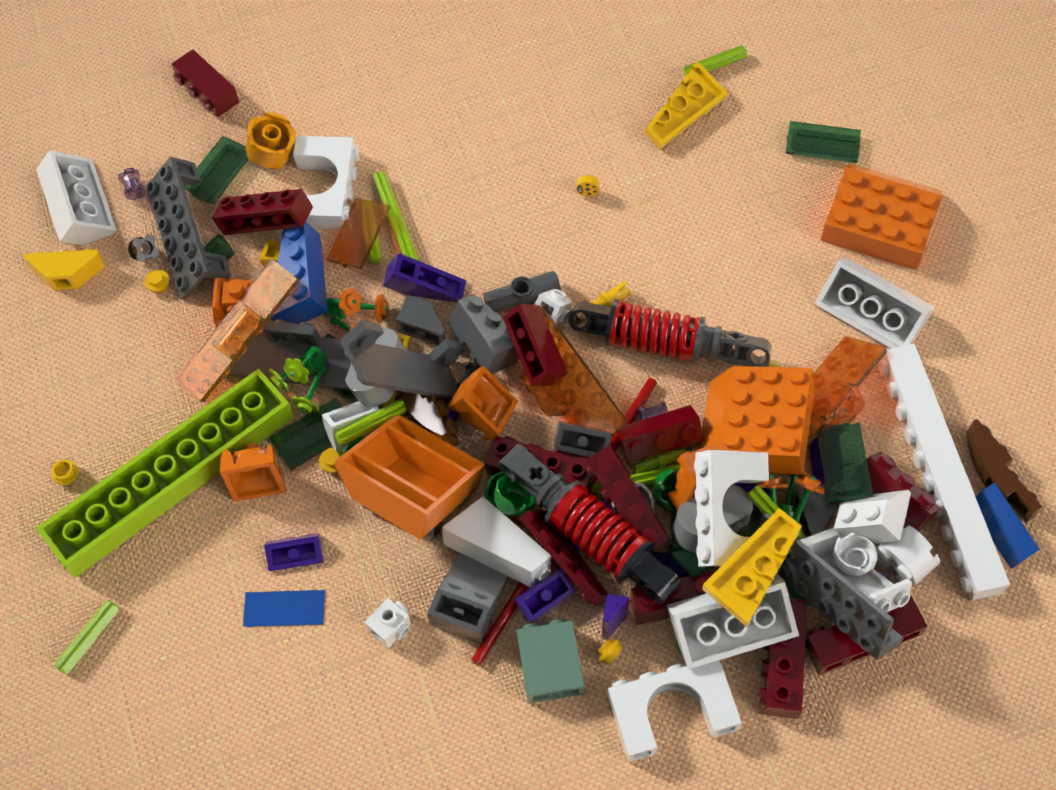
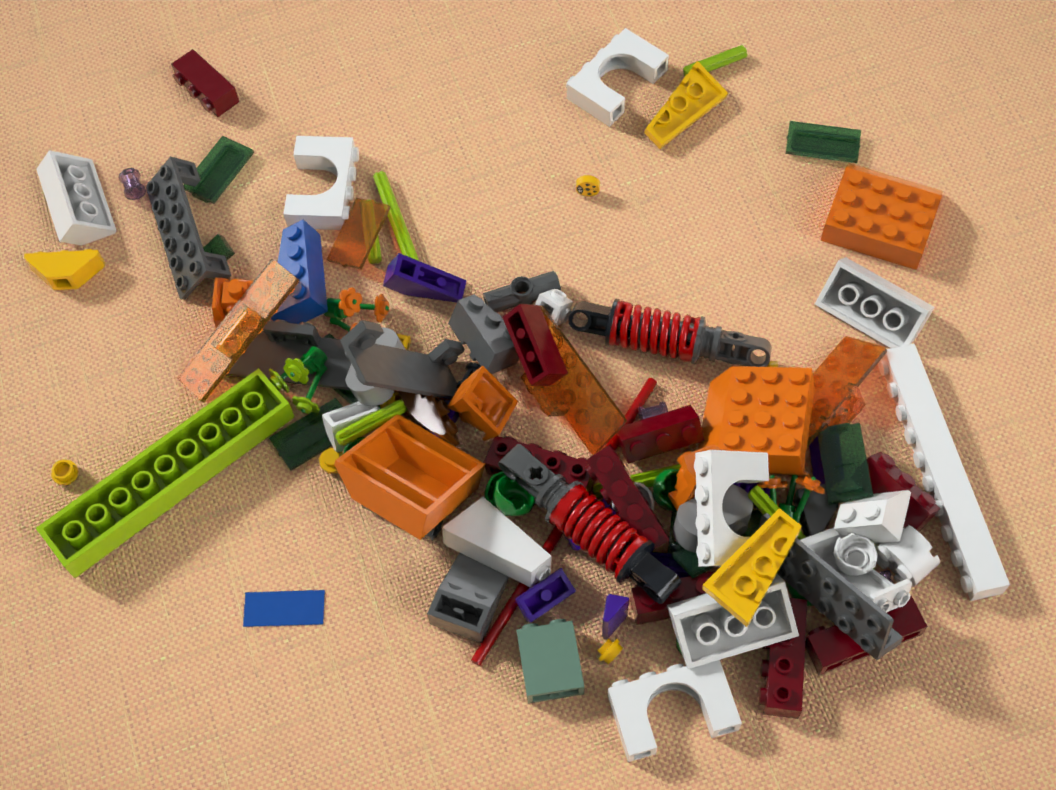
(86, 637): lime axle -> none
(148, 246): brick -> none
(157, 281): yellow plate -> none
(252, 472): orange brick -> none
(262, 212): dark red brick -> none
(269, 252): yellow tile -> none
(270, 140): light orange brick -> none
(294, 552): dark purple slope -> none
(389, 622): white brick -> none
(420, 320): dark grey slope -> none
(566, 556): dark red wing -> none
(580, 439): dark grey slope -> none
(617, 292): yellow pin -> none
(623, 52): none -> white arch
(657, 461): lime pin -> none
(992, 465): reddish brown slope -> none
(1005, 526): blue sticker -> none

